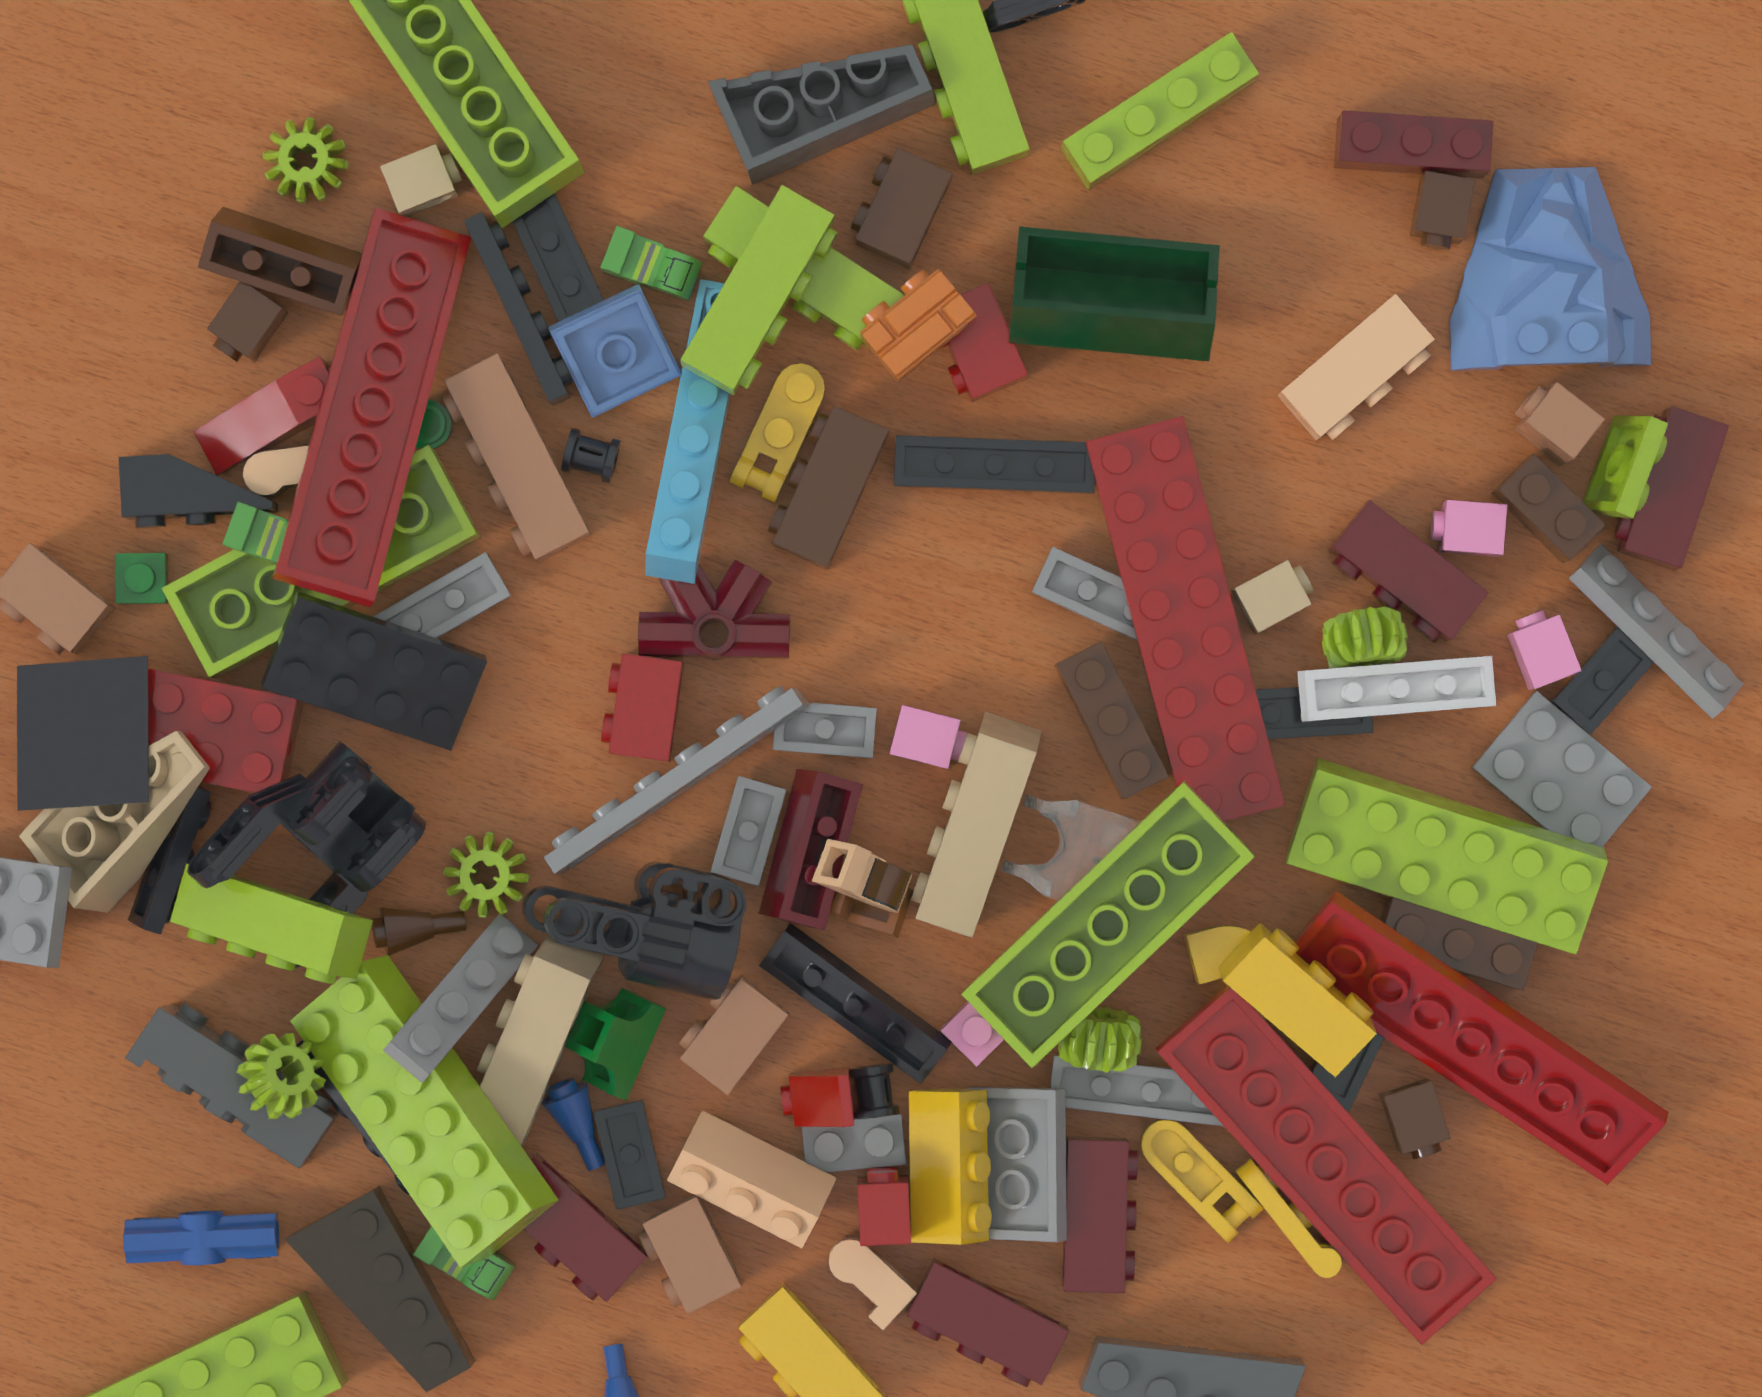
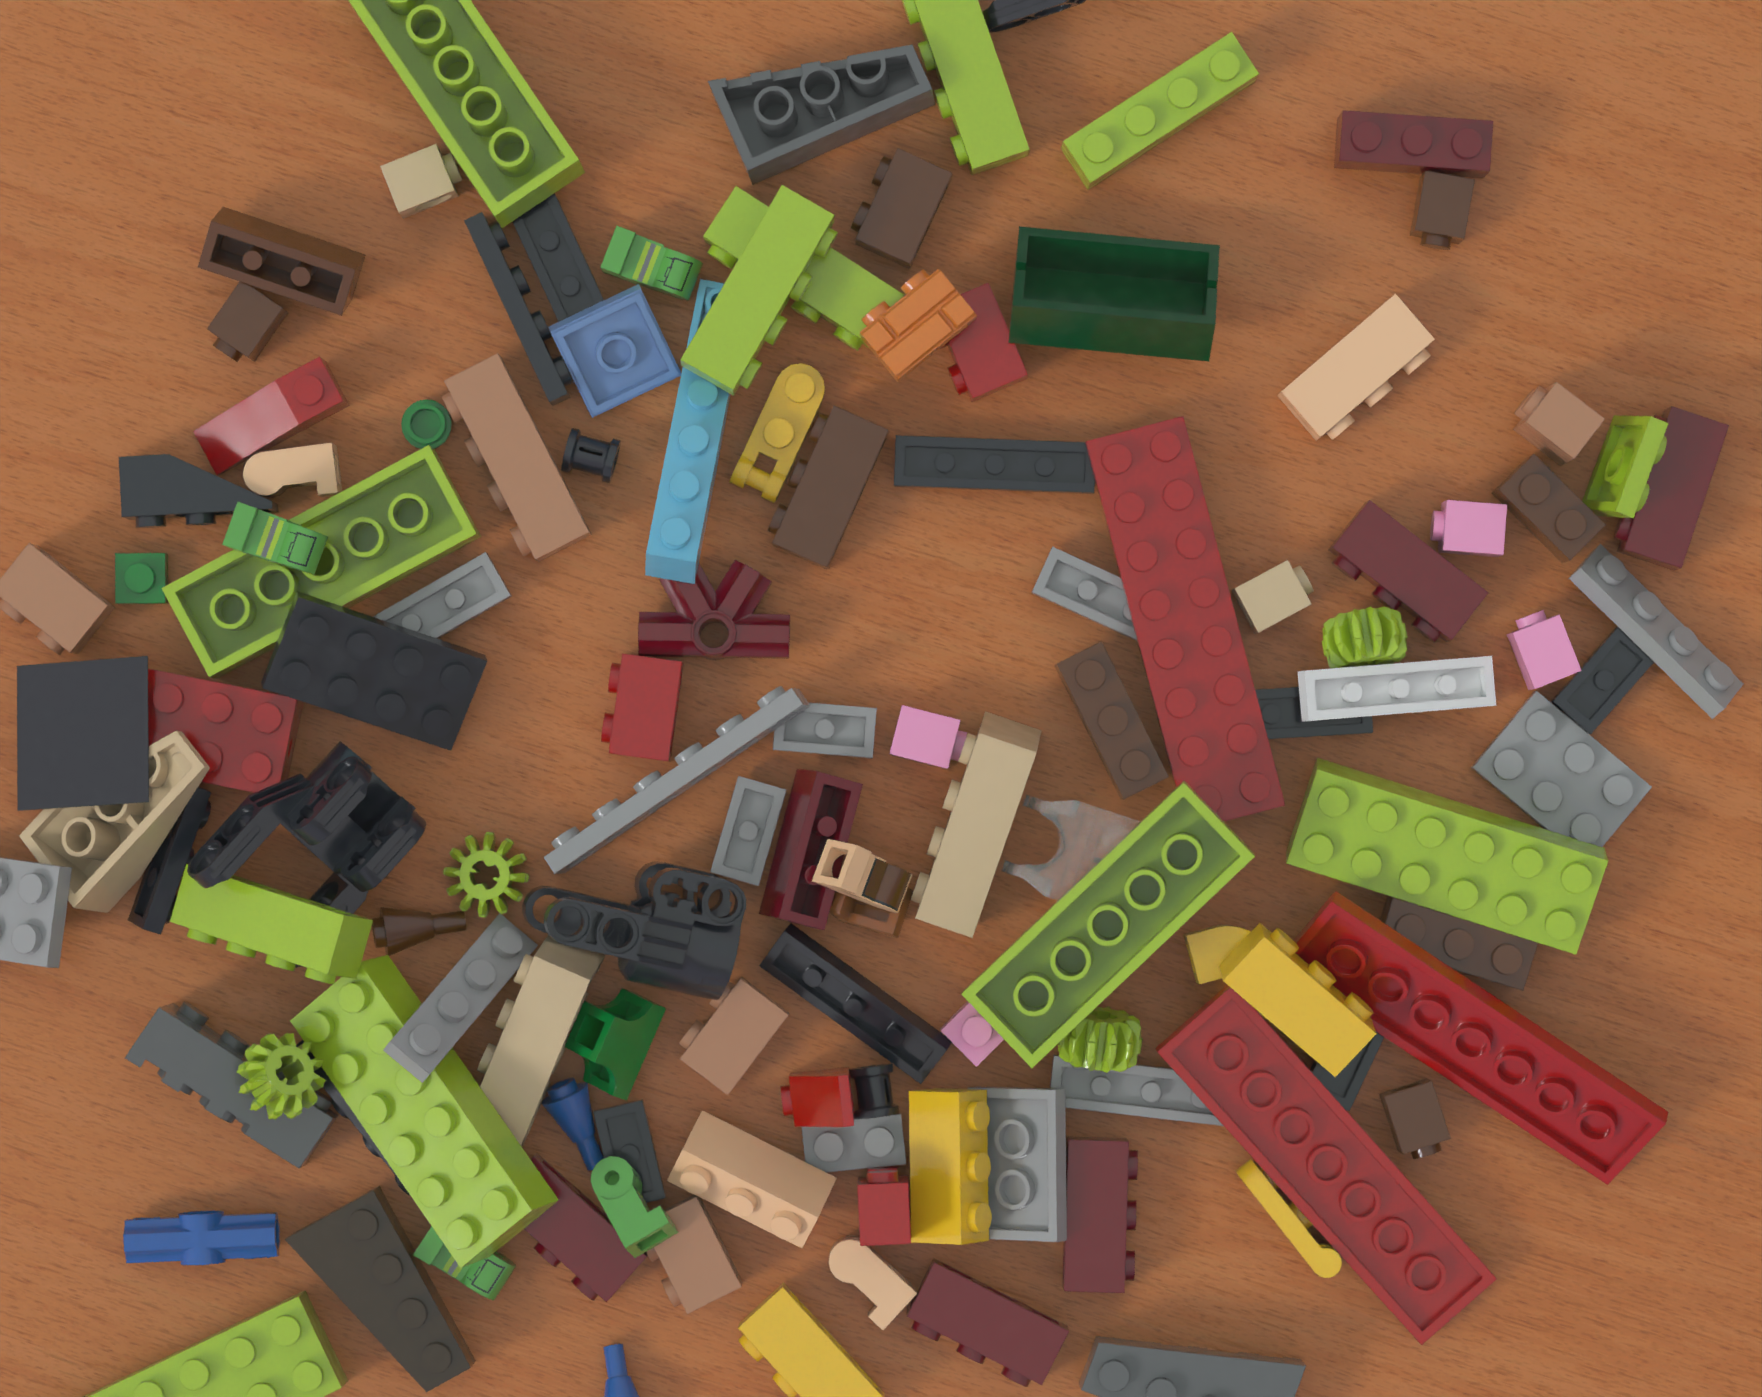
(305, 143): lime gear -> none
(372, 408): red plate -> none
(620, 1195): none -> bright green leg
(1197, 1176): yellow plate -> none
(1548, 279): medium blue wedge -> none

